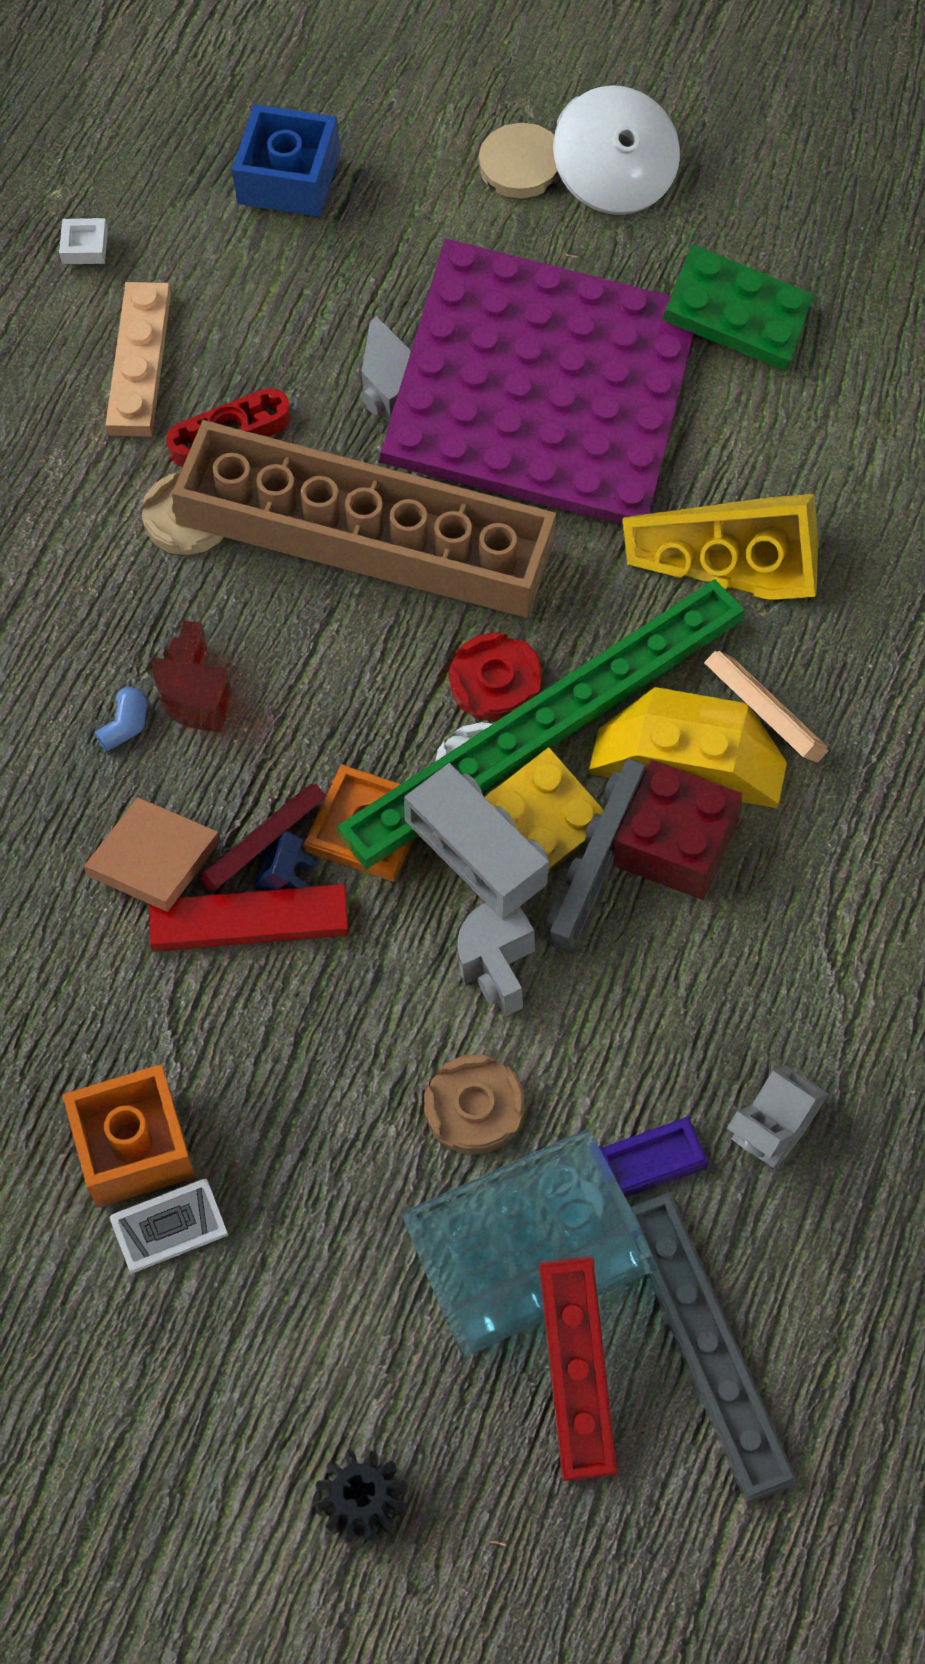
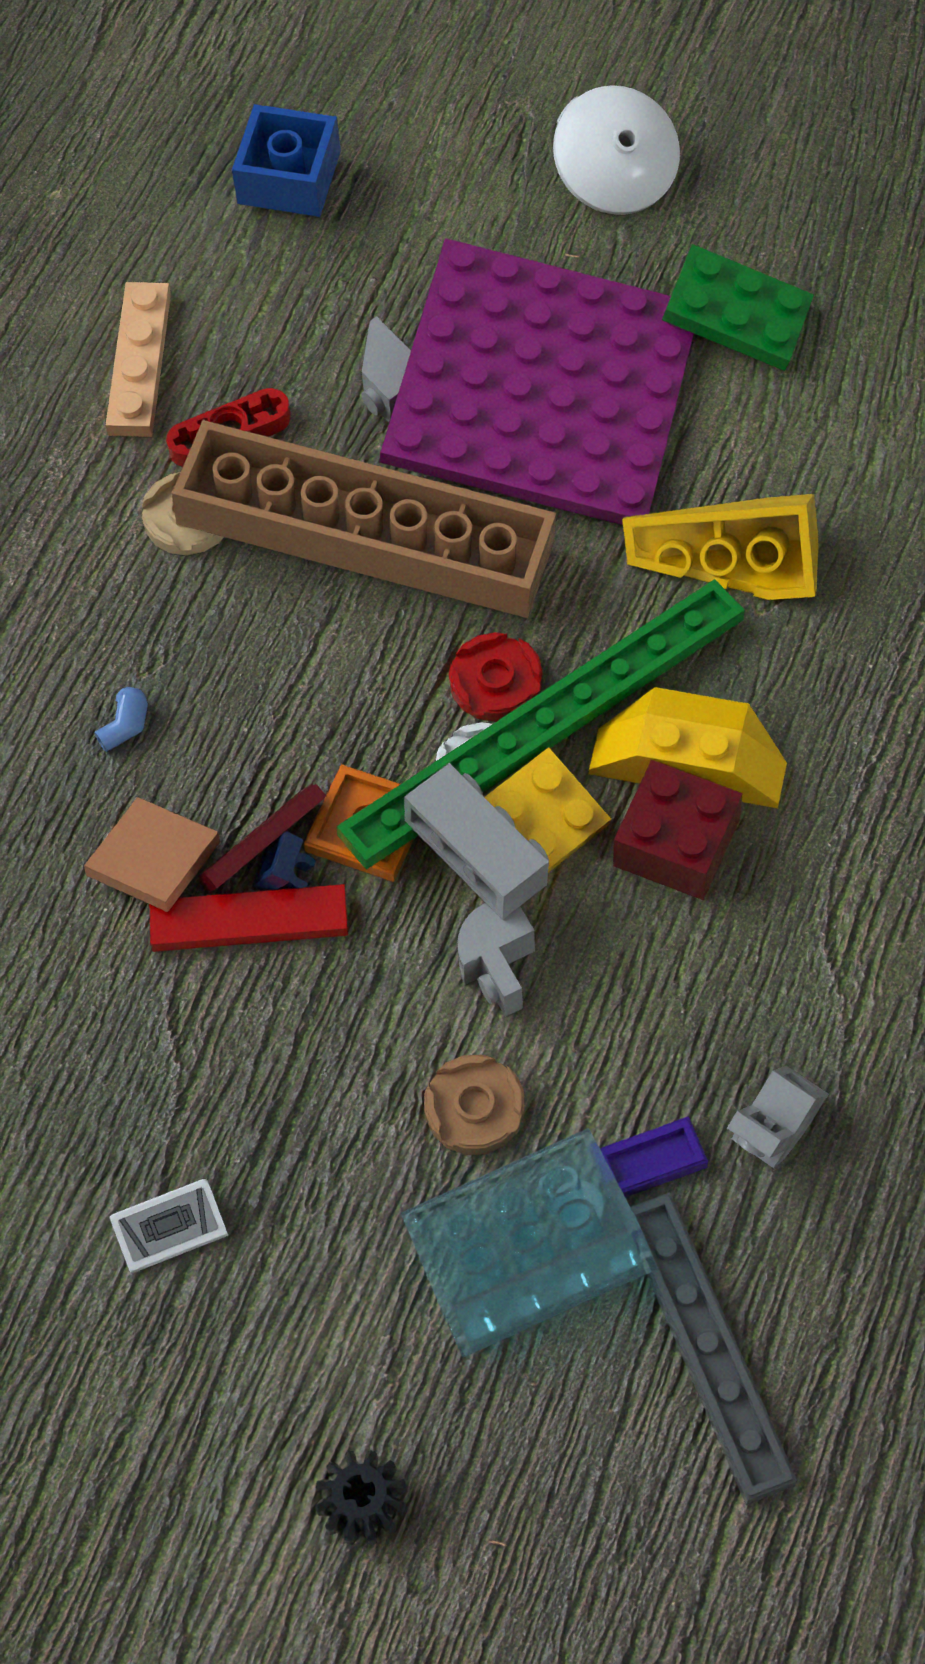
(83, 241): white plate -> none
(128, 1136): orange brick -> none
(188, 689): clear red brick -> none
(518, 160): tan tile -> none
(577, 1368): red tile -> none
(589, 873): dark grey plate -> none
(767, 706): light nougat tile -> none

